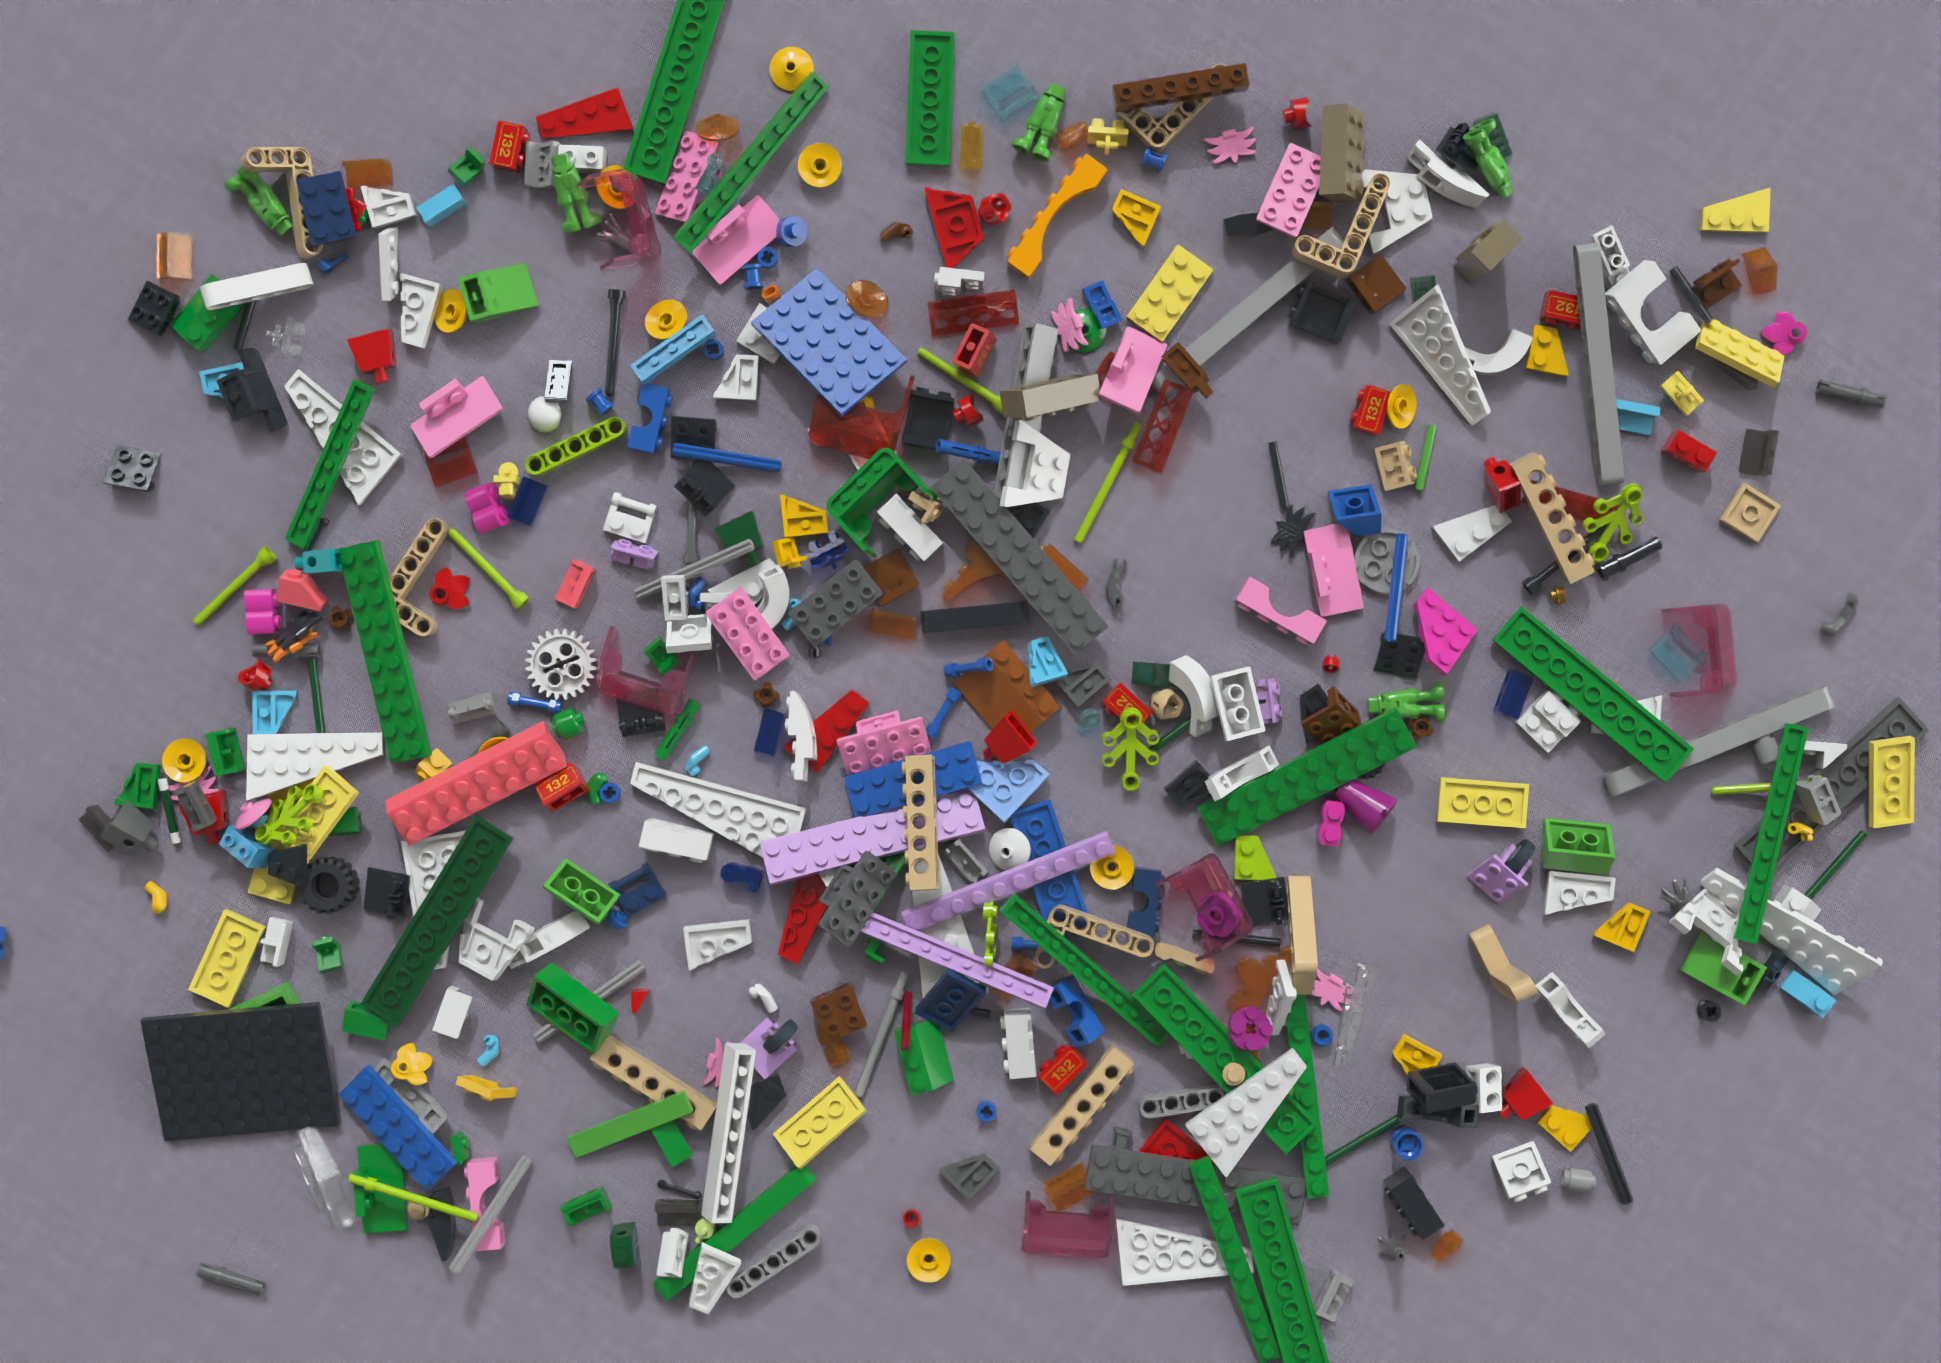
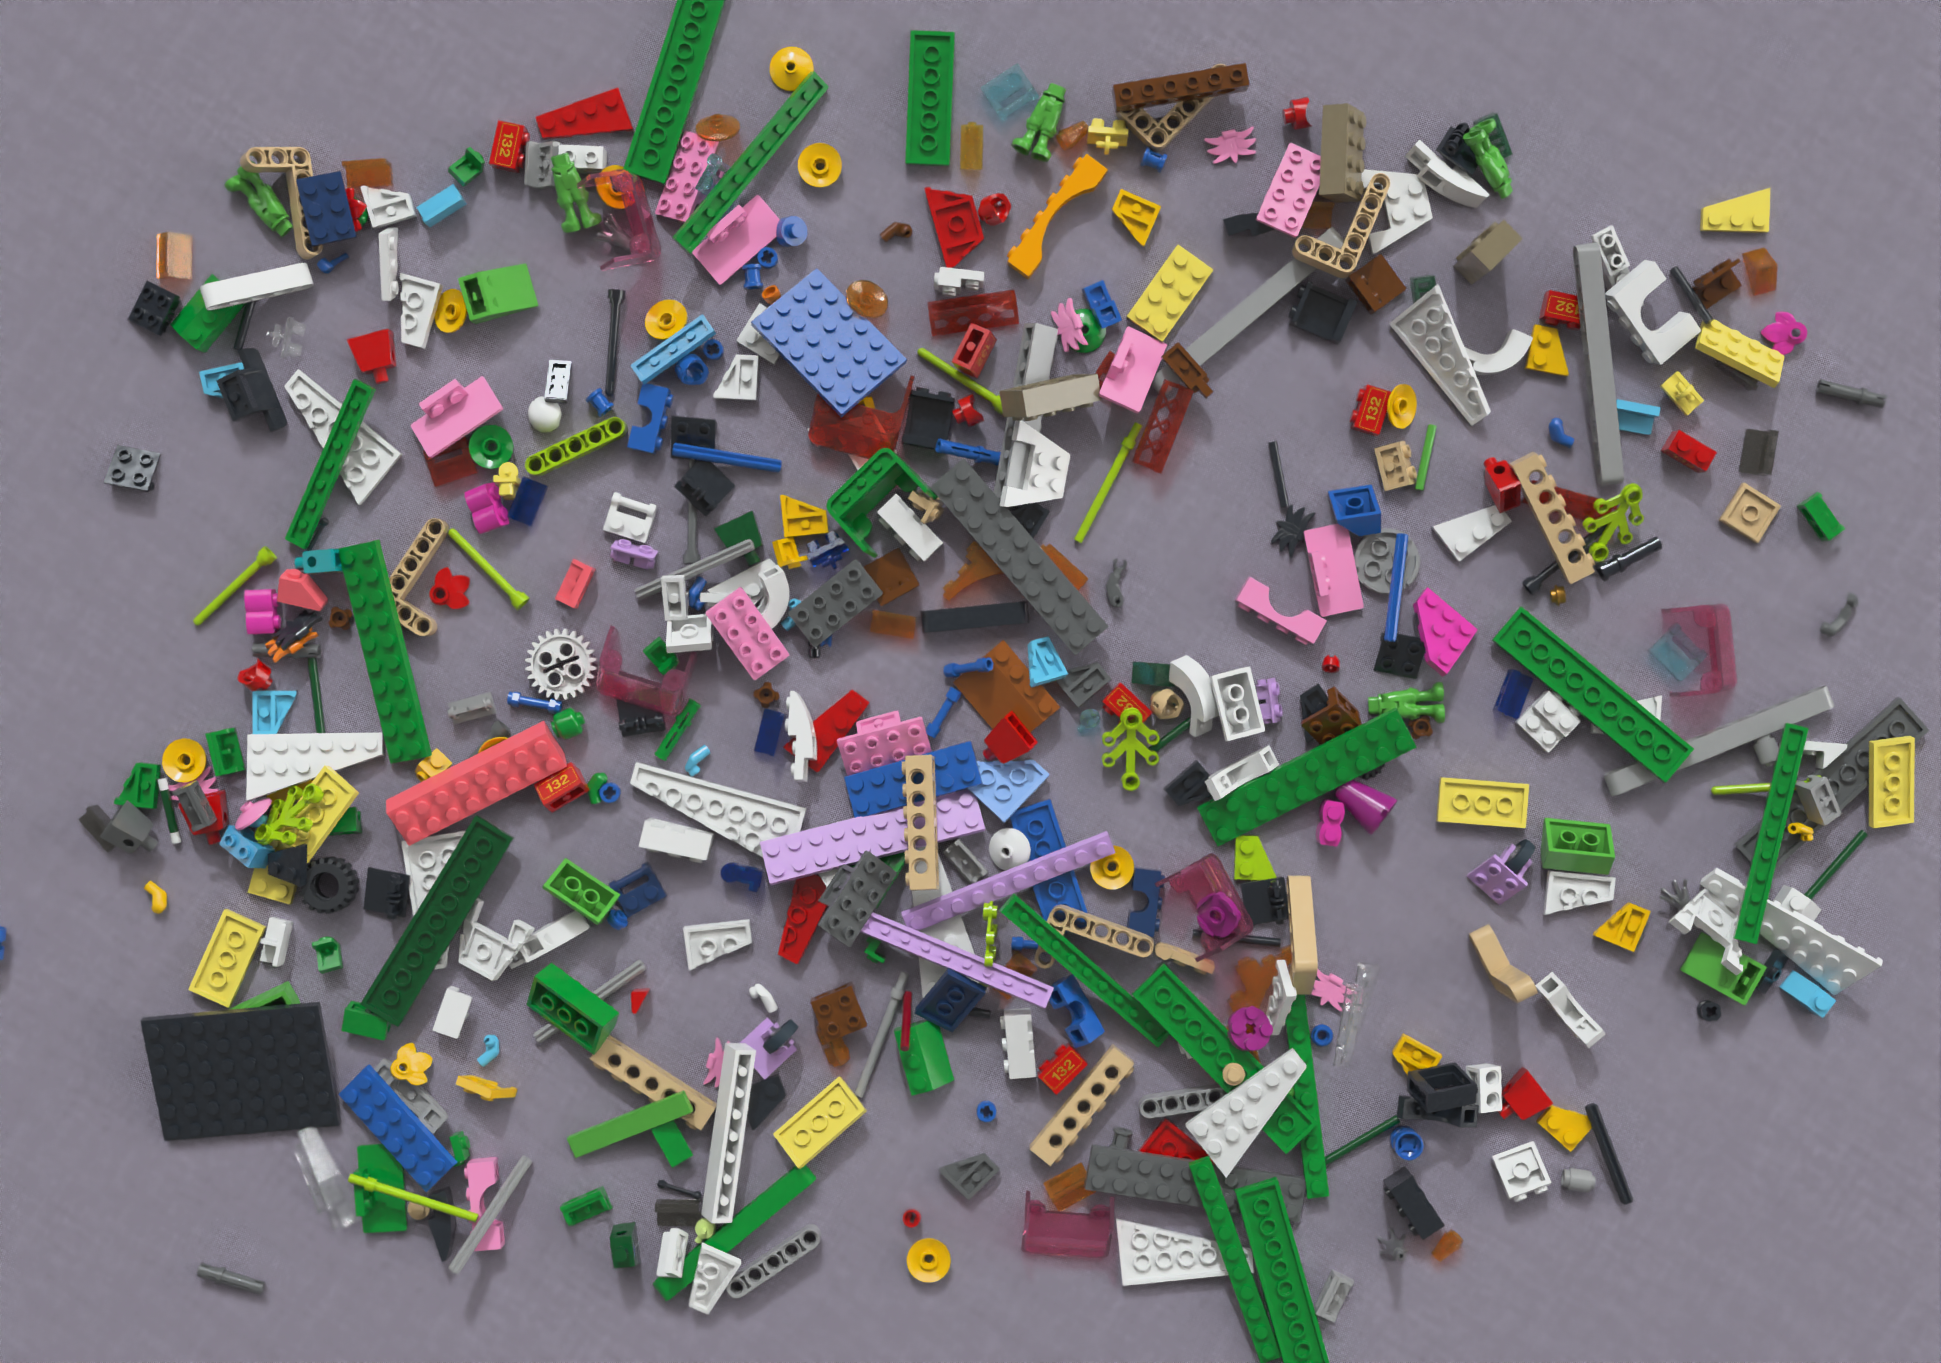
(480, 443): none -> green dish
(689, 370): none -> blue piece
(1557, 433): none -> blue arm
(1820, 517): none -> green hinge

